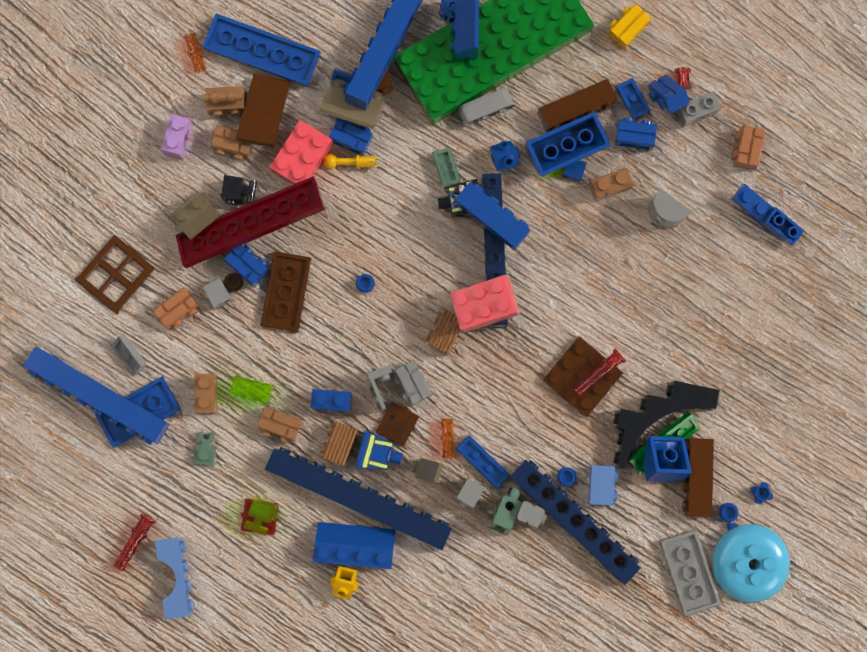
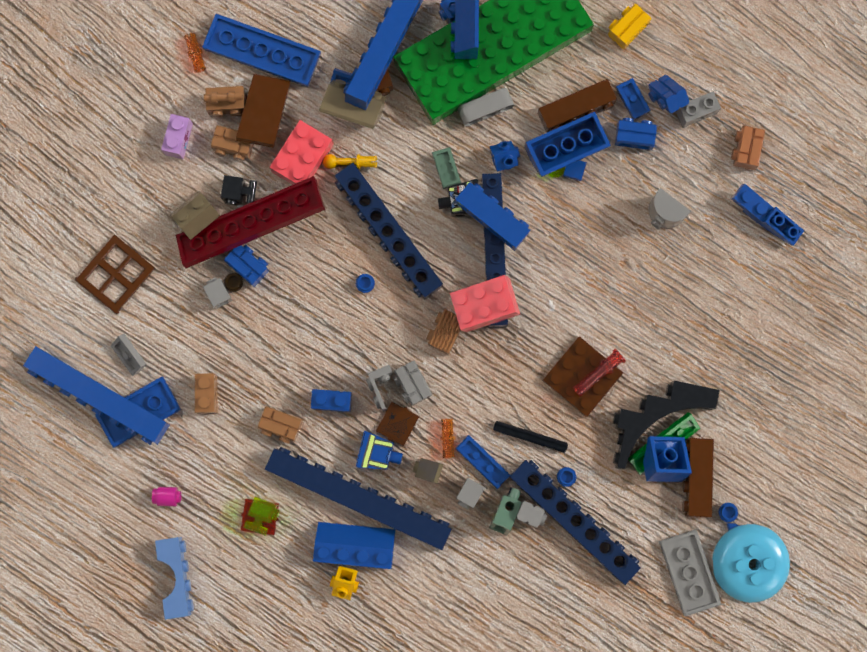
(138, 534): clear red pin -> none
(166, 496): none -> dark pink brick
(176, 309): nougat brick -> none
(205, 452): sand green plate -> none
(252, 390): clear neon green brick -> none
(286, 291): reddish brown tile -> none
(339, 443): medium nougat brick -> none
(351, 137): blue brick -> none
(352, 175): none -> dark blue brick
(530, 436): none -> black axle
(602, 485): medium blue brick -> none
(610, 184): medium nougat brick -> none
(682, 77): clear red bush -> none
(767, 495): blue plate -> none

